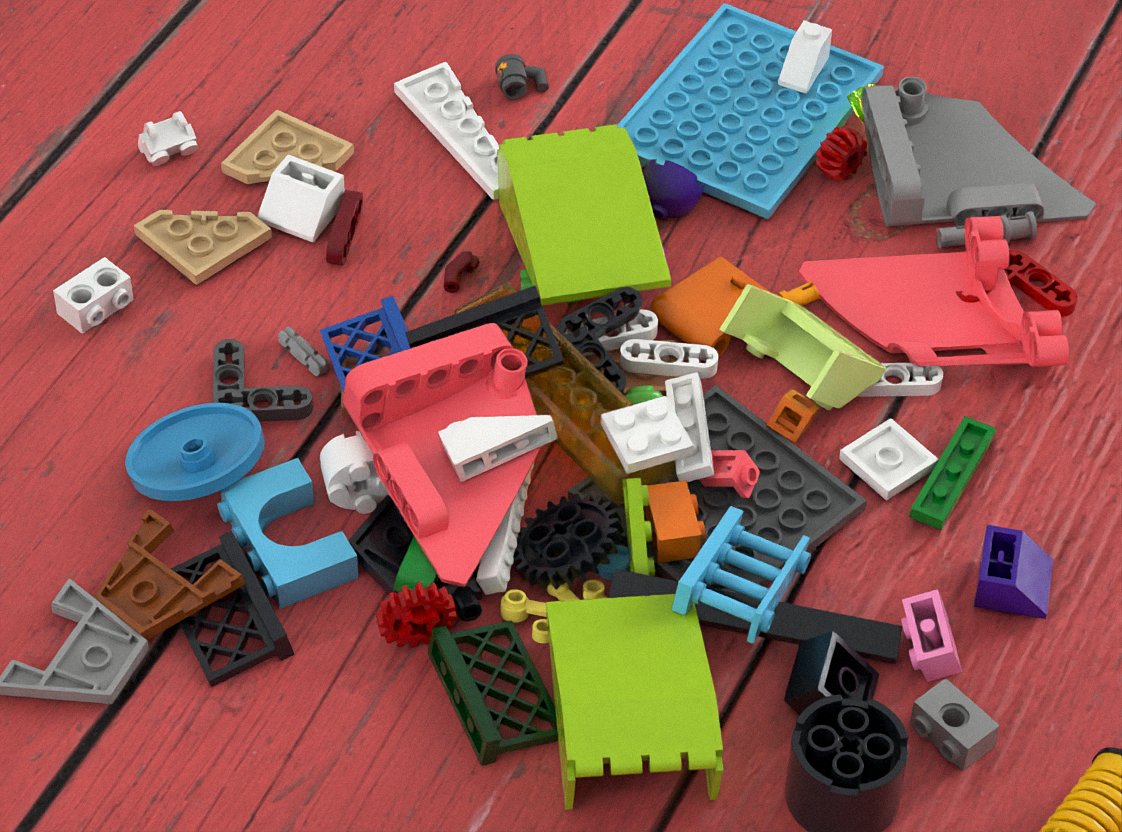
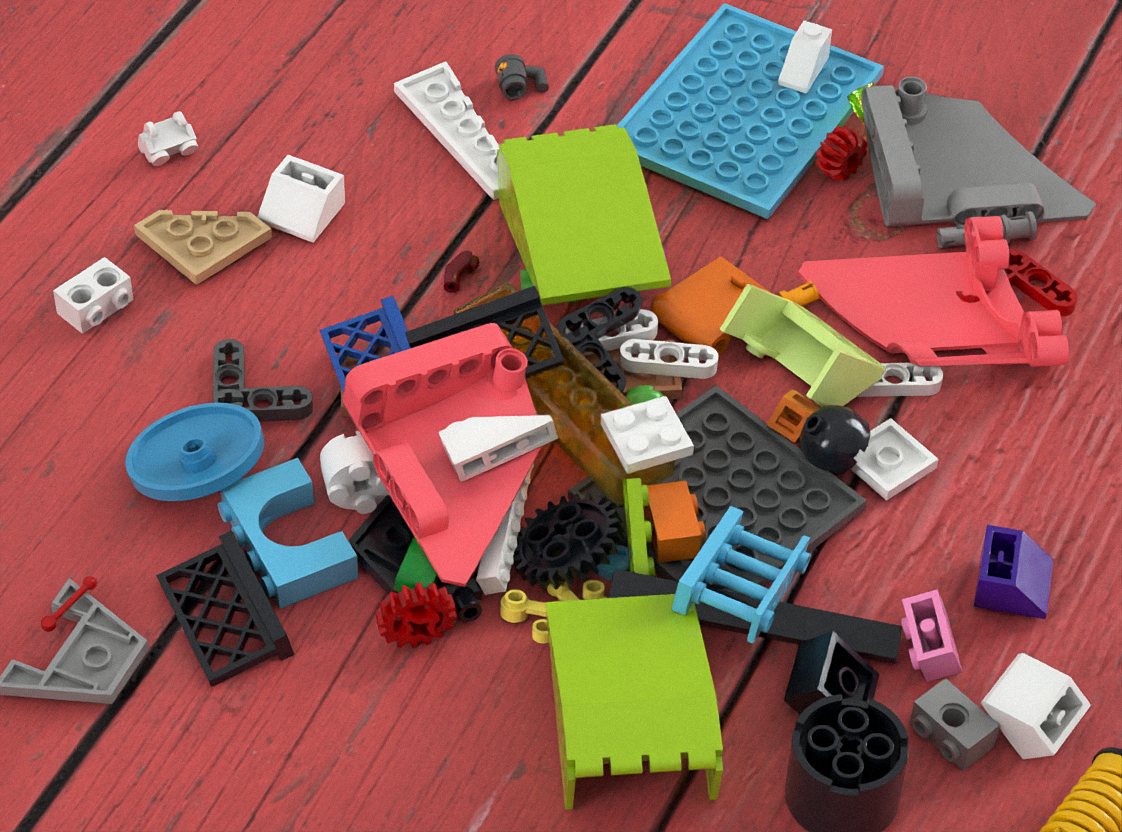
(49, 622): none -> red hinge
(152, 594): dark orange wing -> none
(283, 136): tan plate -> none
(303, 351): light grey axle -> none
(344, 227): dark red beam -> none
(468, 701): dark green fence -> none
(671, 189): dark purple cylinder -> none
(687, 400): white plate -> none
(734, 470): coral bracket -> none
(834, 438): none -> black cylinder
(952, 473): green plate -> none
(1035, 706): none -> white slope

